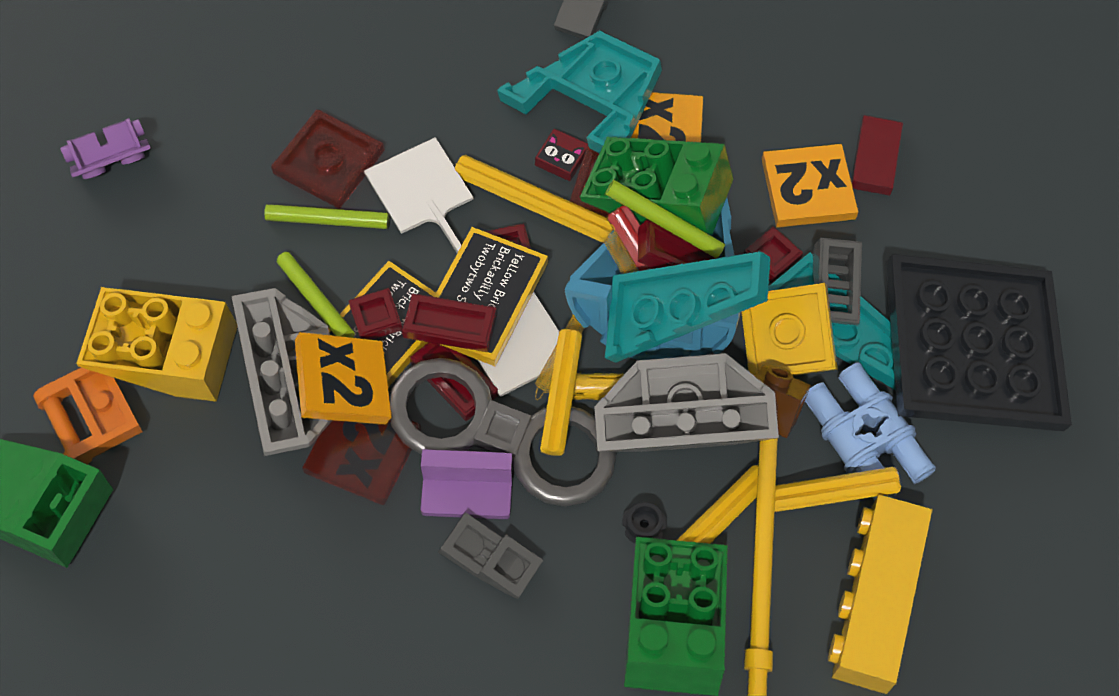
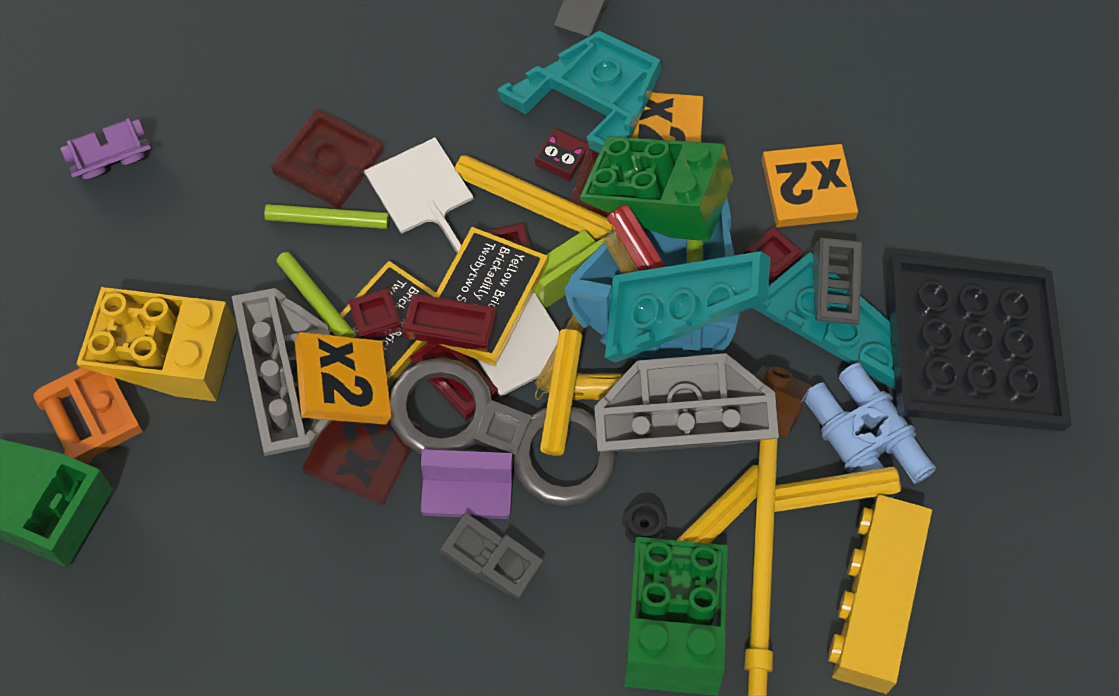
(562, 264): none -> lime panel
(663, 249): dark red tile -> none
(665, 219): lime bar -> none
(791, 331): yellow tile -> none
(876, 155): dark red tile -> none

